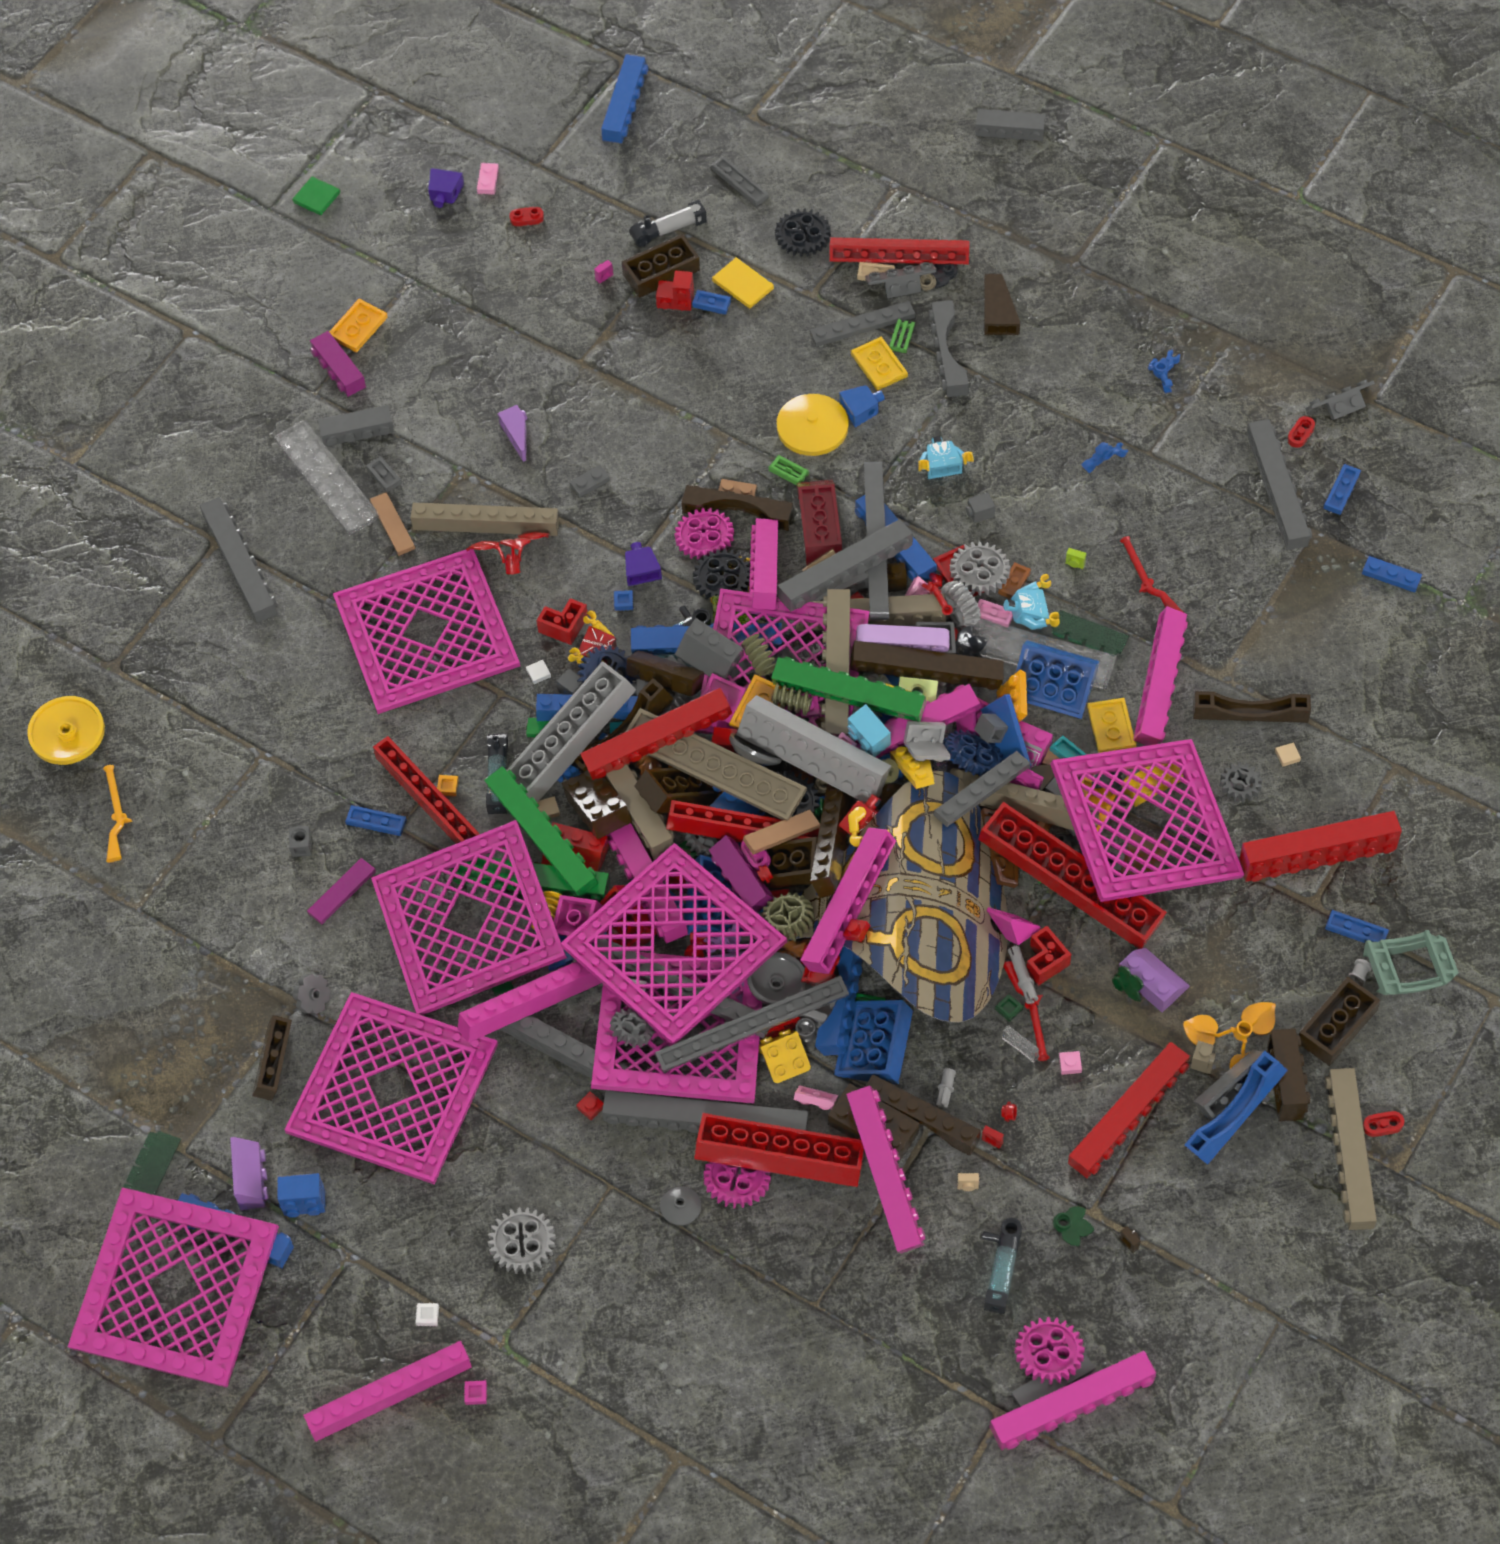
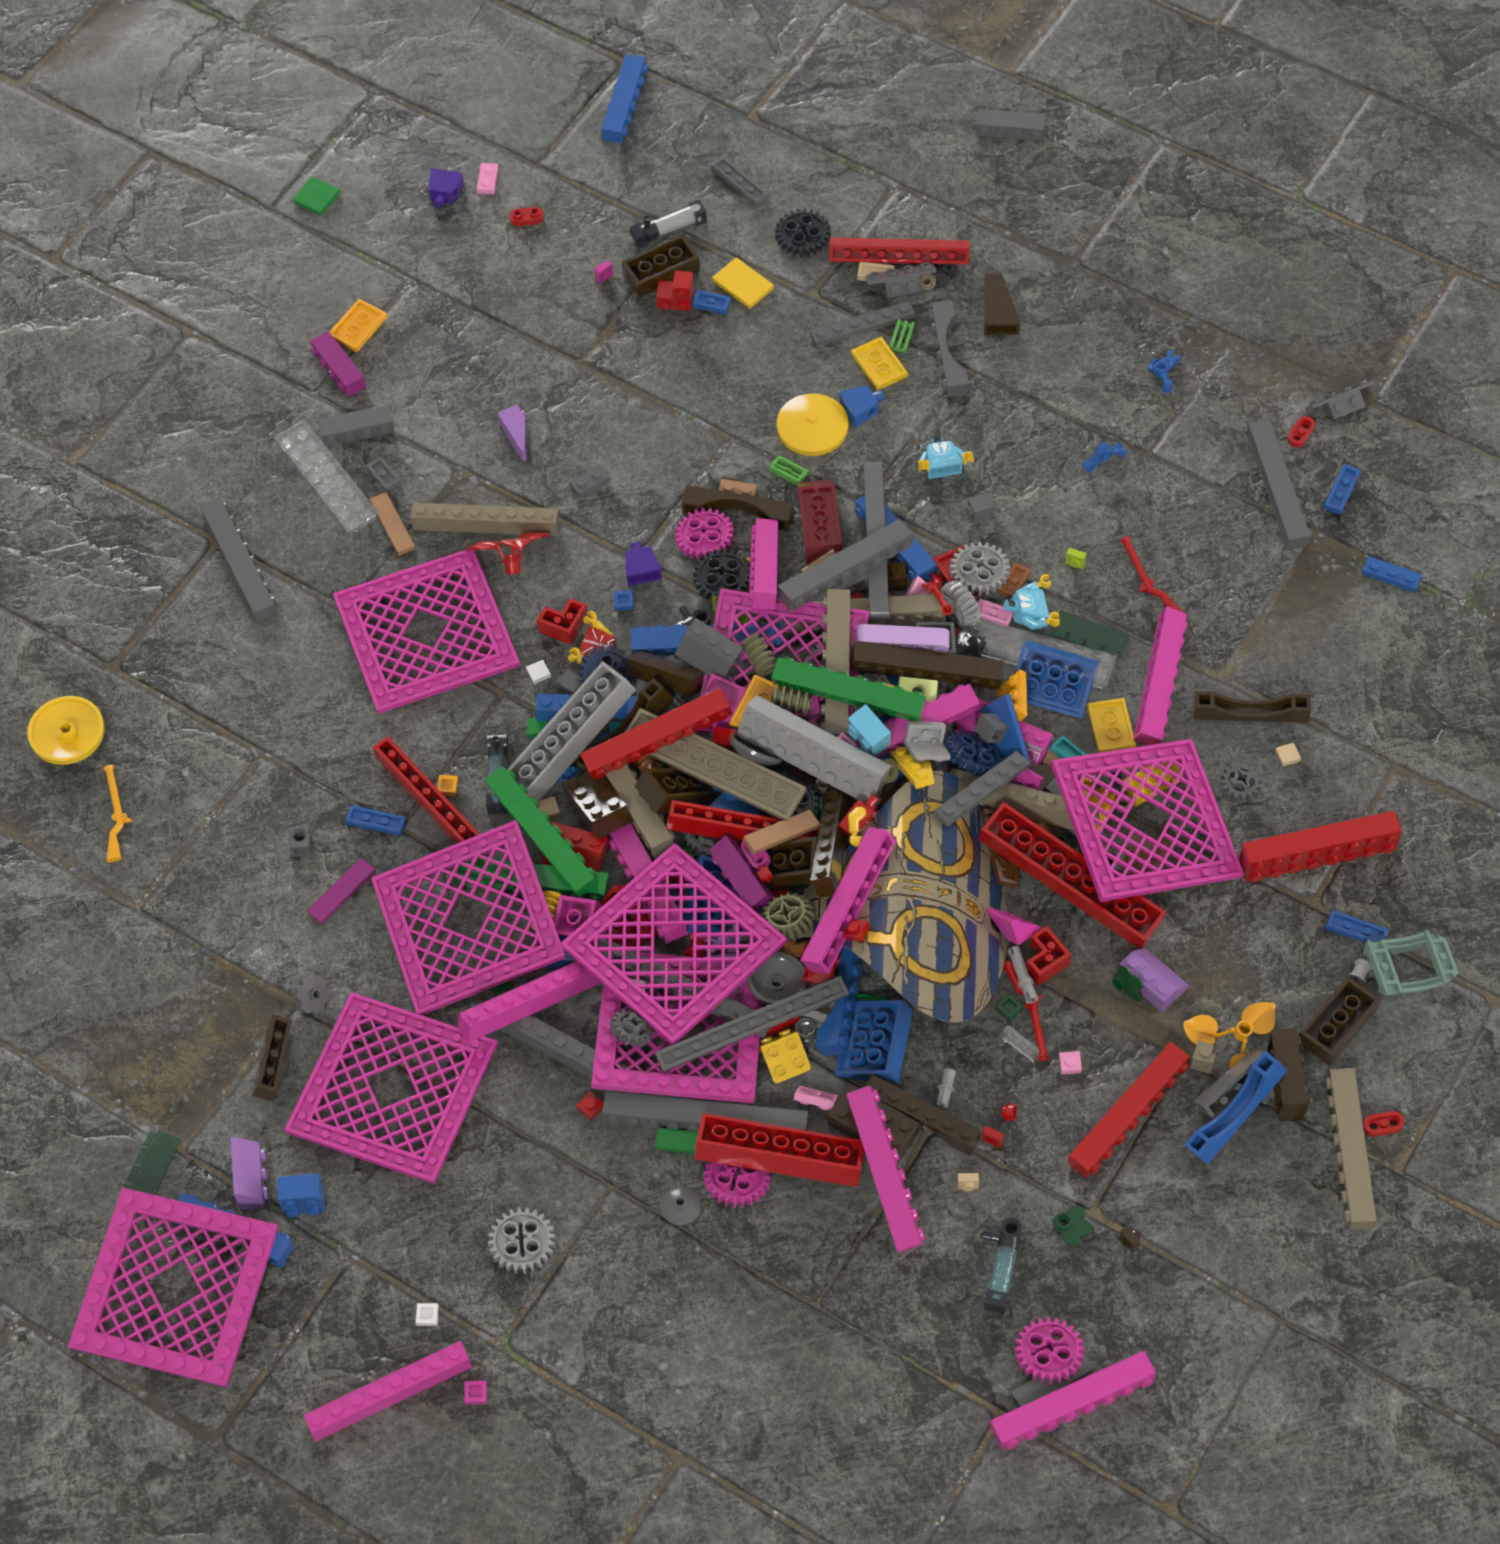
(676, 1140): none -> green tile

